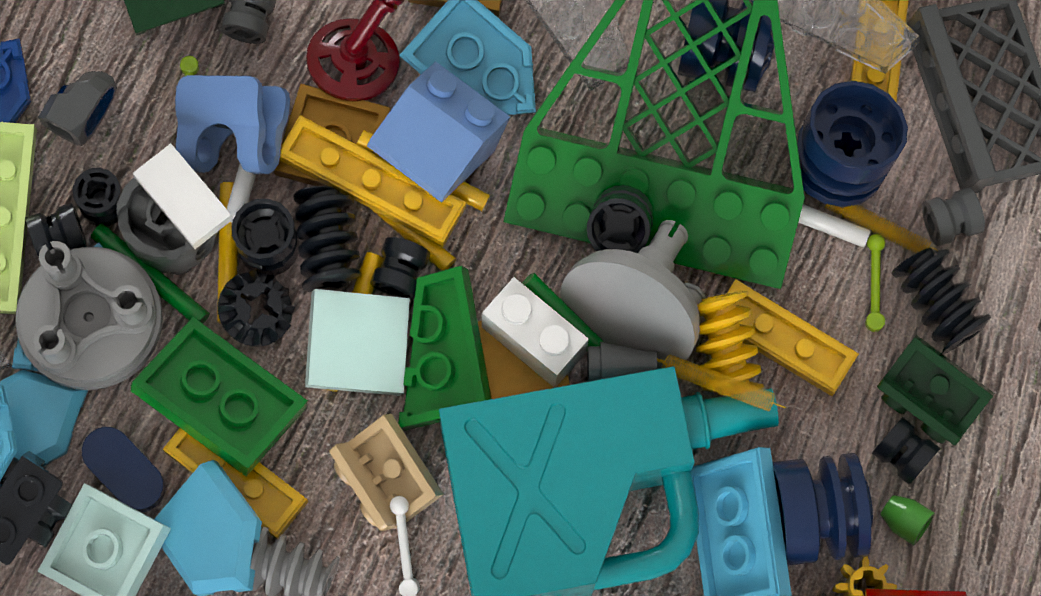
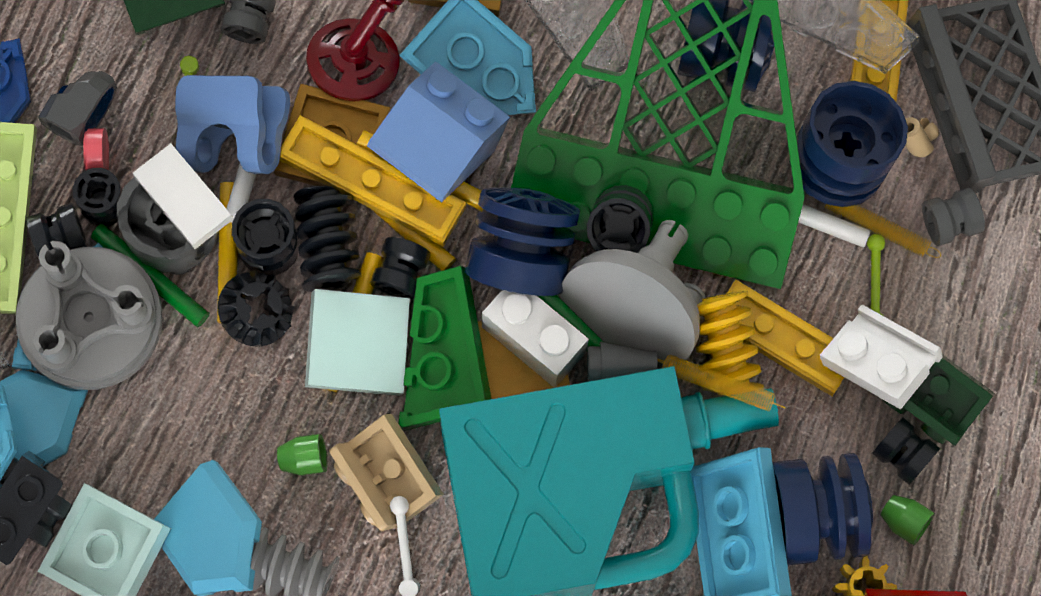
(96, 148): none -> coral tile
(123, 469): dark blue tile -> none
(219, 396): green plate -> none
(266, 493): yellow tile -> none
(303, 455): none -> bright green hose
(524, 231): none -> dark blue wheel
(881, 356): none -> white plate
(920, 136): none -> tan arm
(941, 297): black piece -> none

